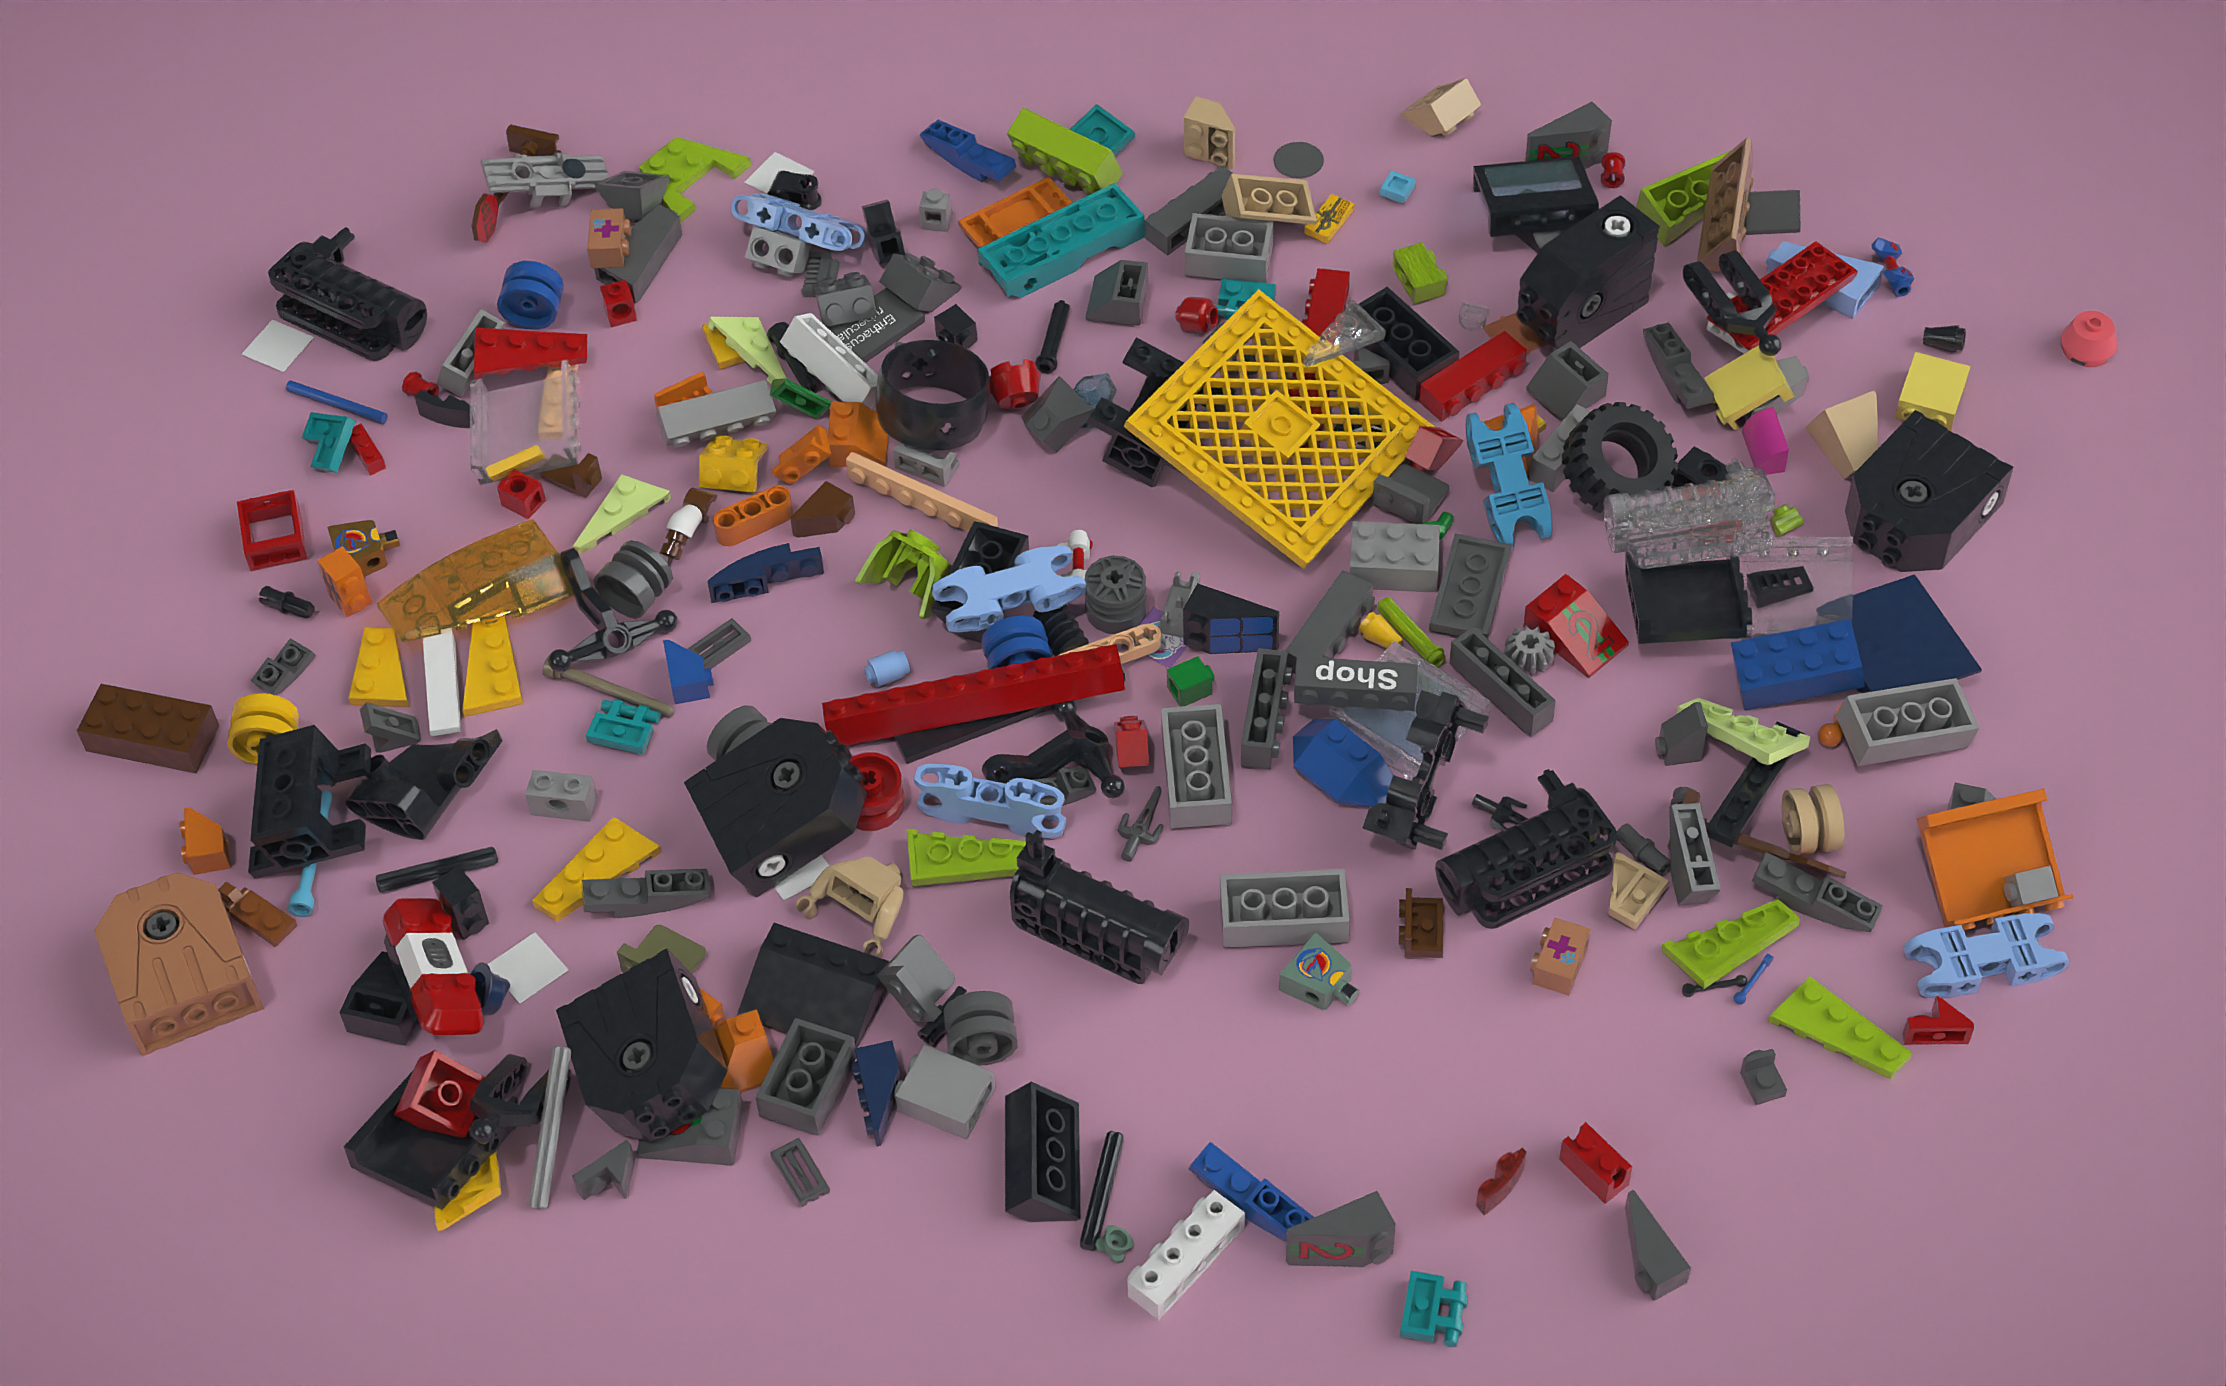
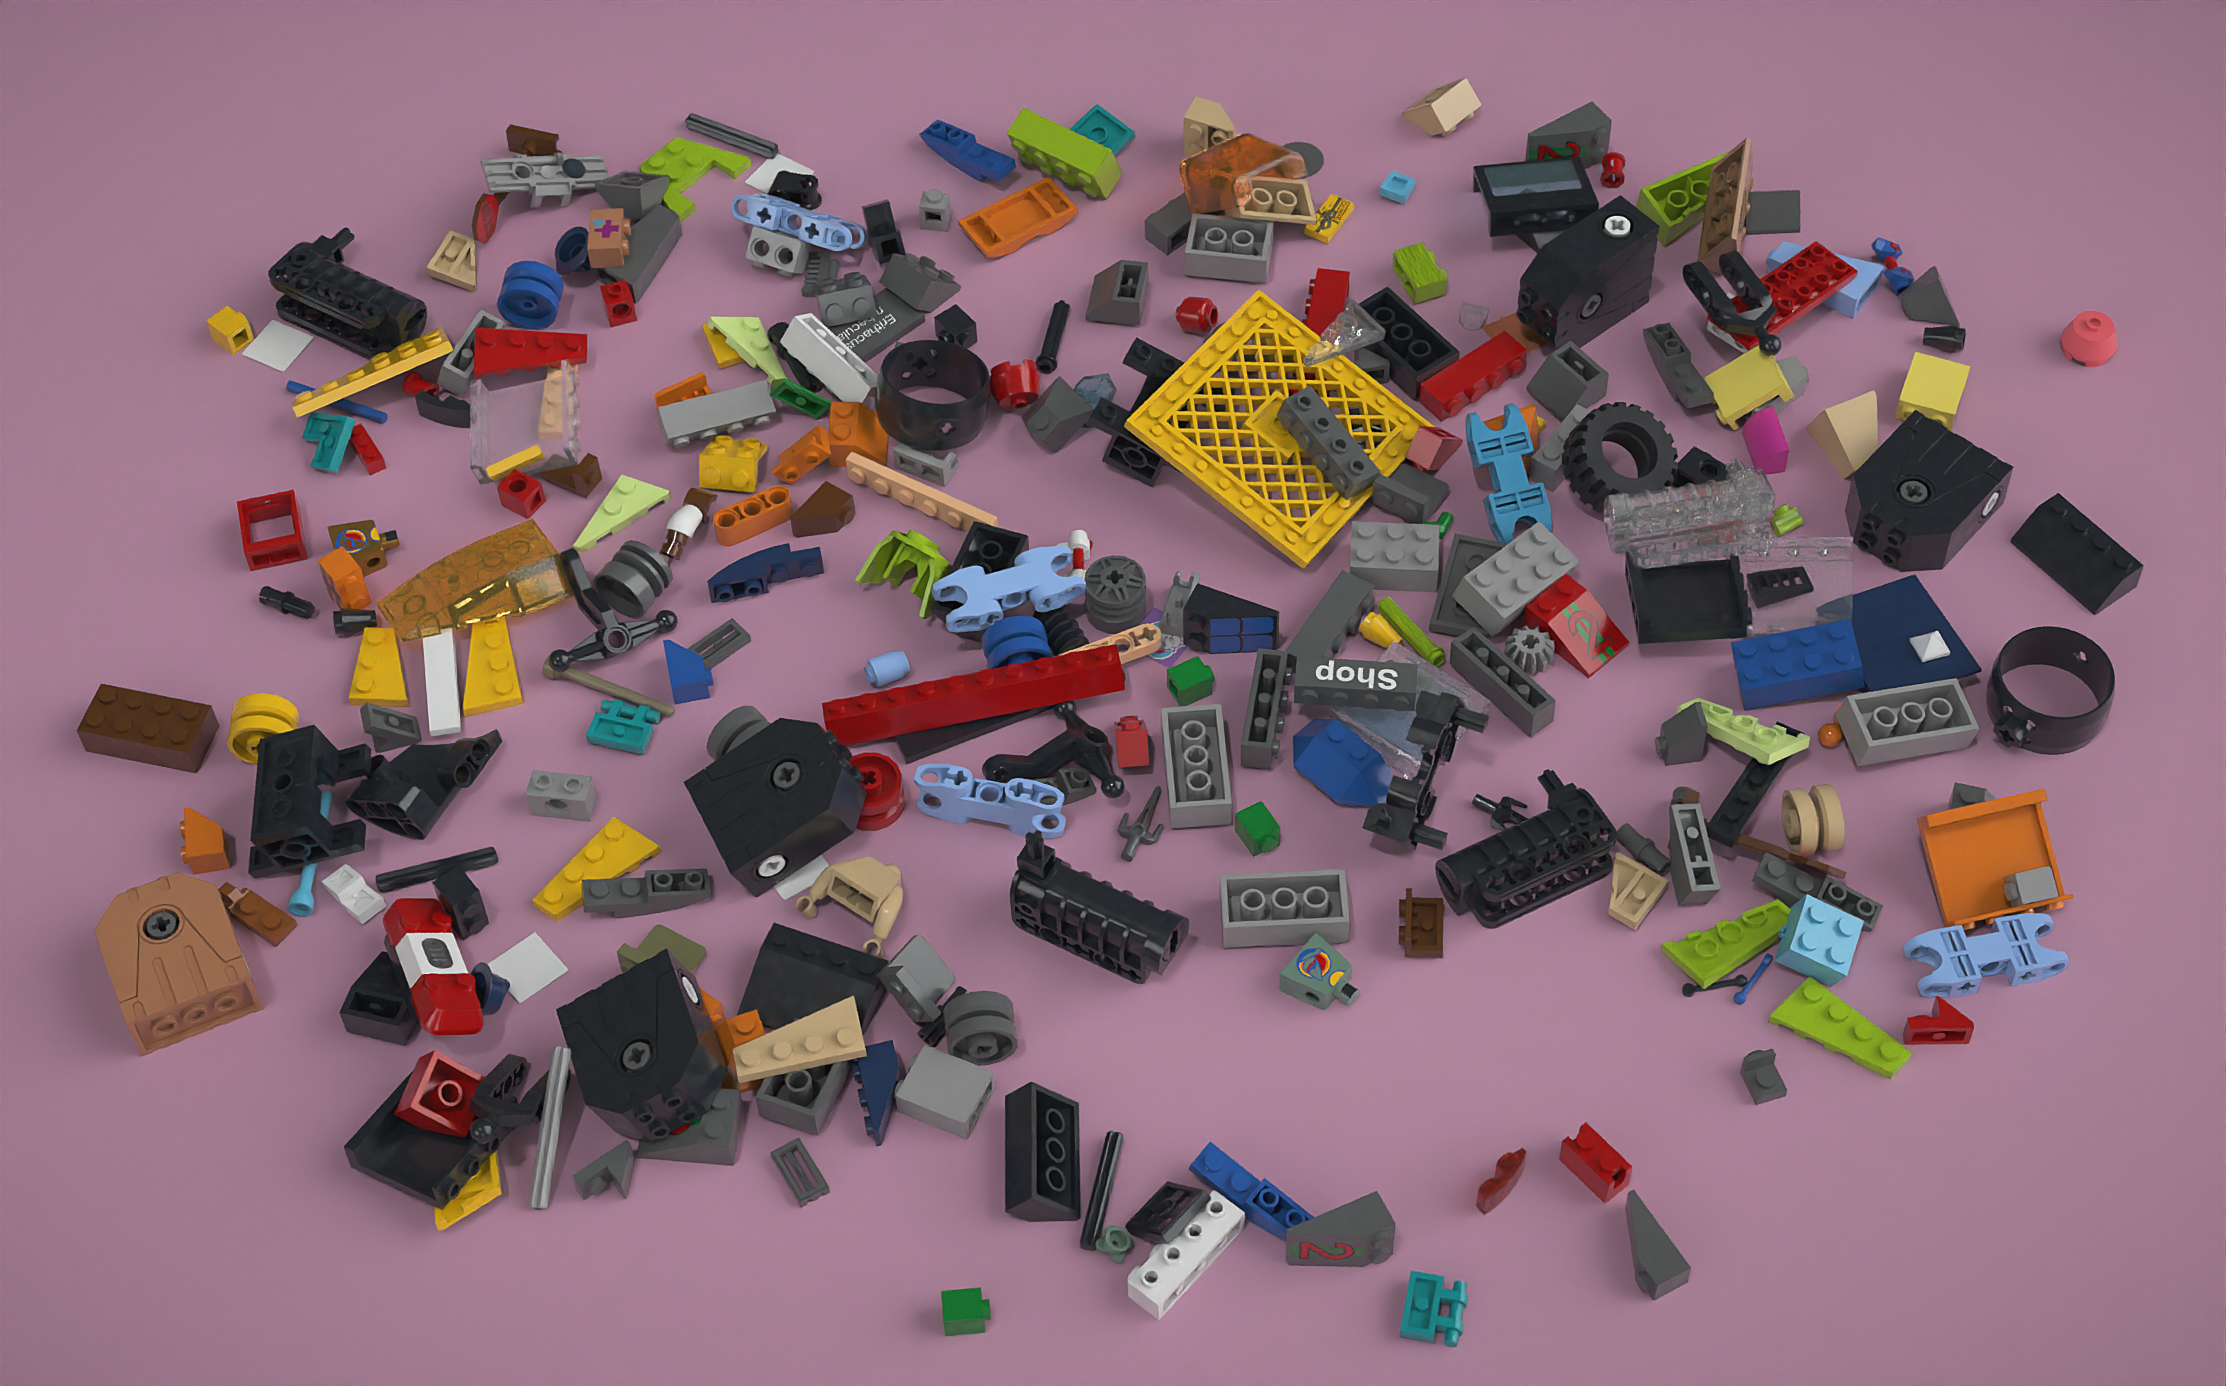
(230, 329): none -> yellow brick
(284, 669): dark grey slope -> none
(353, 620): none -> black cone
(353, 893): none -> white slope
(379, 369): none -> yellow wing
(455, 261): none -> tan wing
(572, 252): none -> dark blue piece
(732, 135): none -> black axle
(807, 1043): none -> tan wing
(957, 859): lime wing -> none
(964, 1311): none -> green brick
(1070, 233): teal piece -> none
(1167, 1196): none -> black piece
(1221, 174): none -> clear orange windscreen
(1236, 292): teal plate -> none
(1257, 829): none -> green brick
(1328, 443): none -> dark grey brick
(1514, 577): none -> light grey brick
(1561, 955): nougat brick -> none
(1818, 940): none -> medium azure brick
(1929, 300): none -> dark grey slope
(1929, 646): none -> white slope
(2059, 649): none -> black cylinder
(2077, 554): none -> black slope

